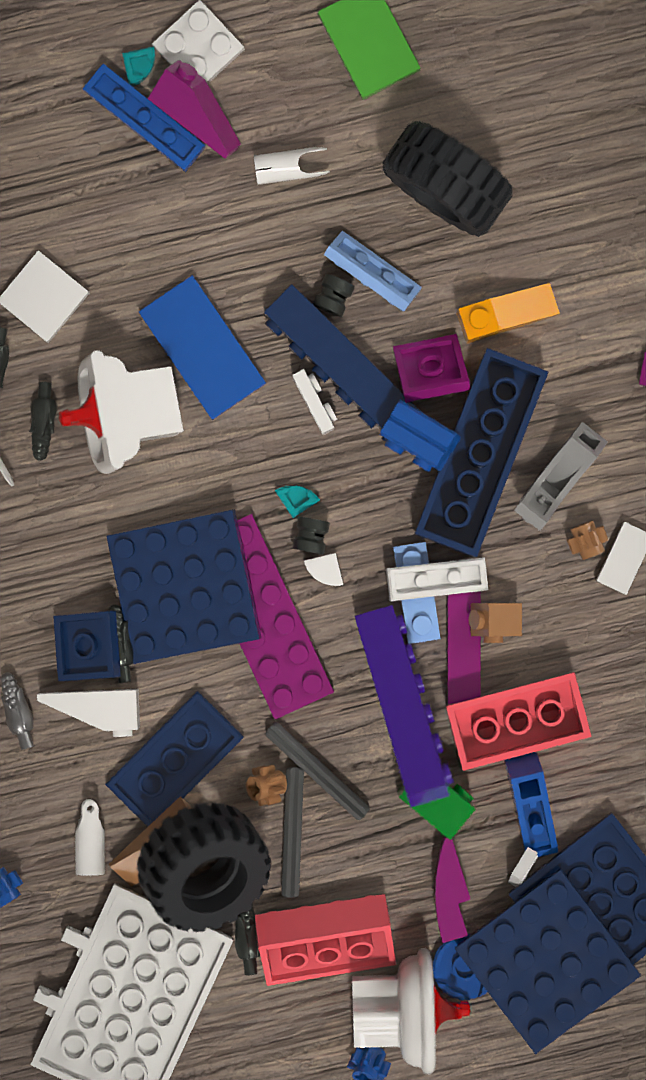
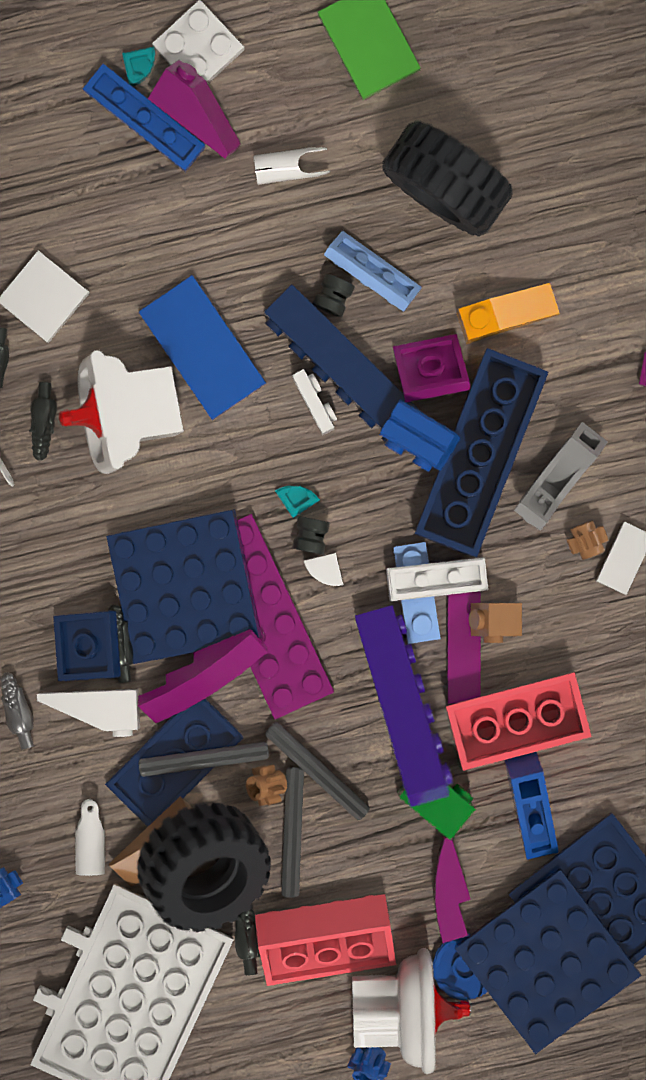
(203, 759): none -> dark grey axle
(210, 672): none -> magenta slope
(523, 867): white tile -> none

